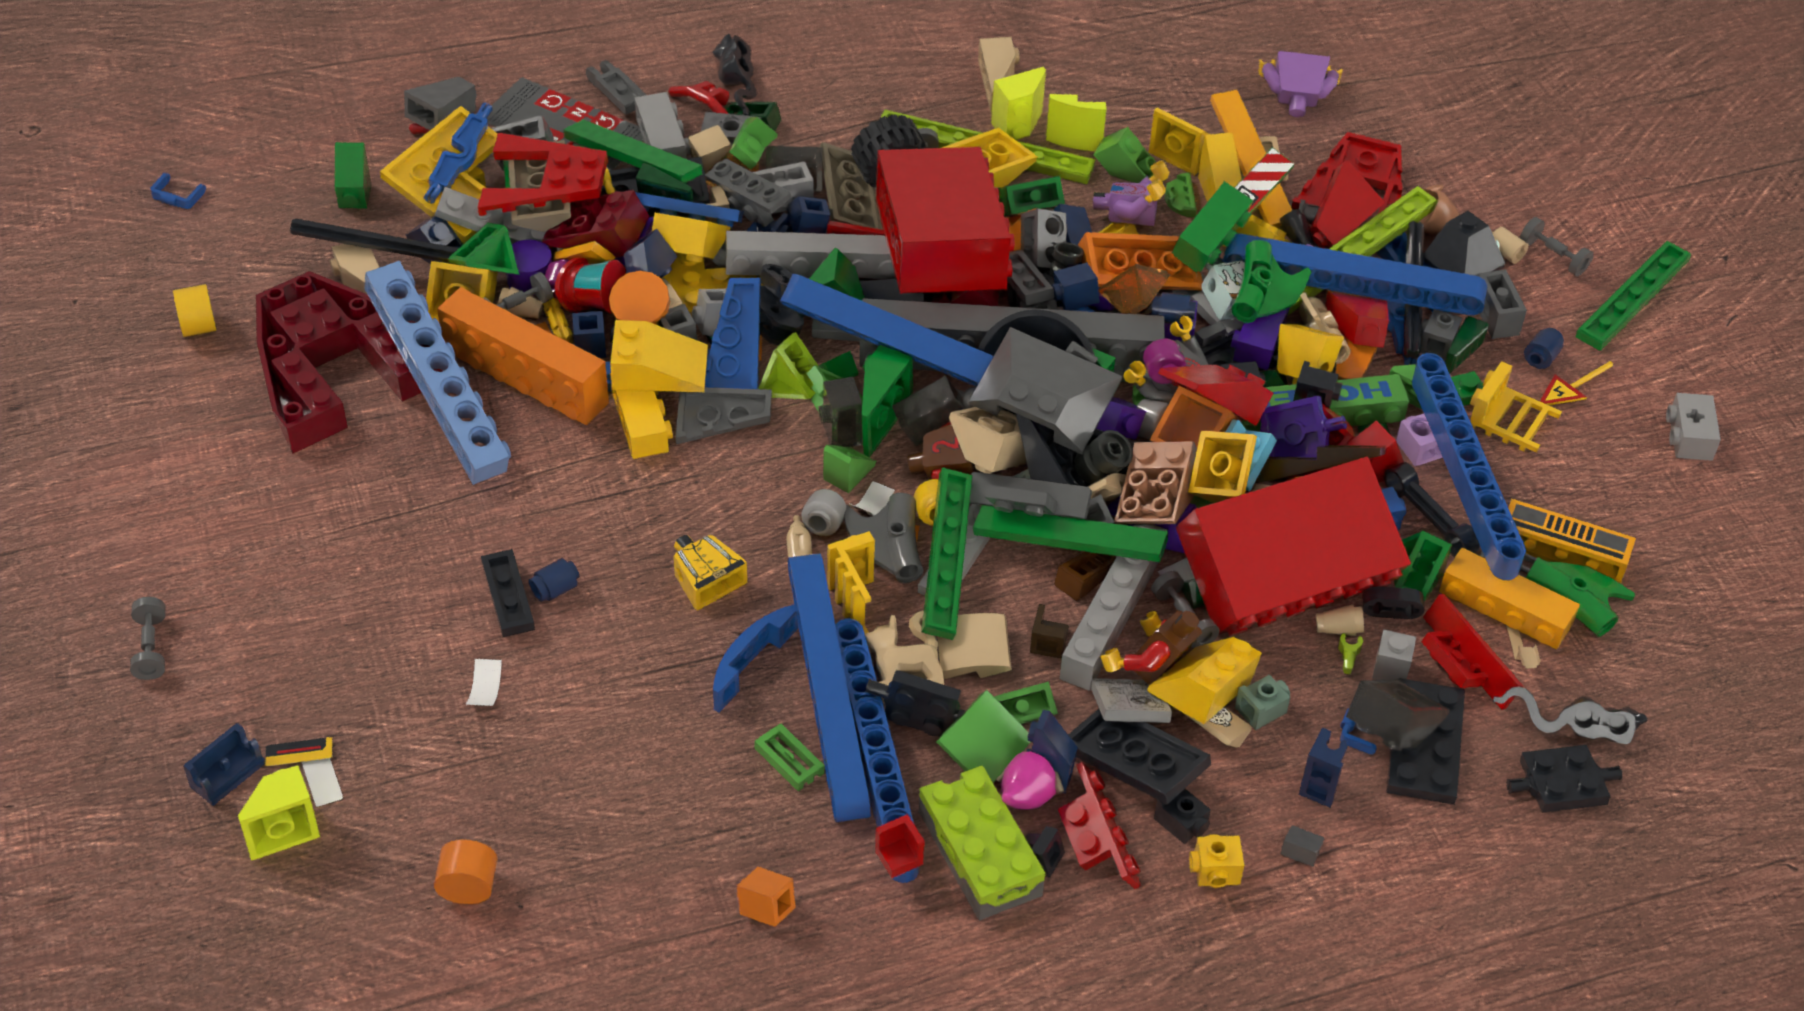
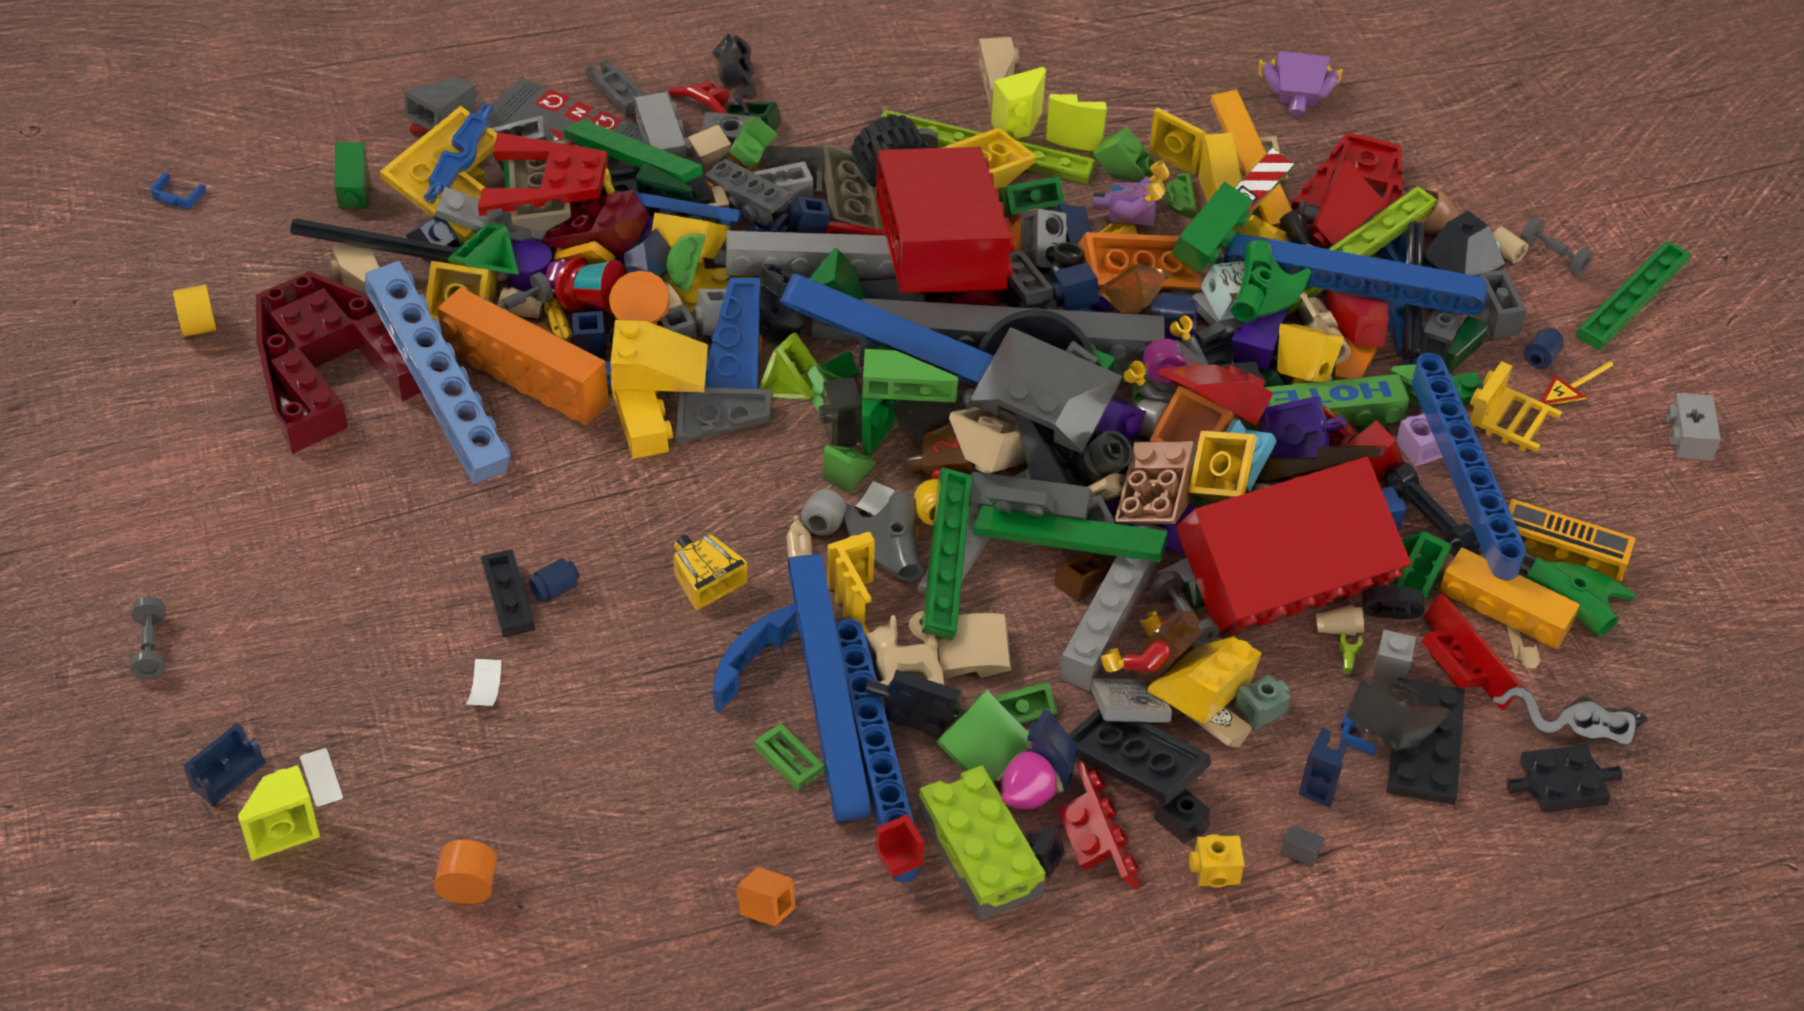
(298, 751): sticker -> none
(684, 259): none -> bright green tile
(901, 377): none -> bright green slope
(1048, 637): dark brown panel -> none
(1317, 383): black brick -> none

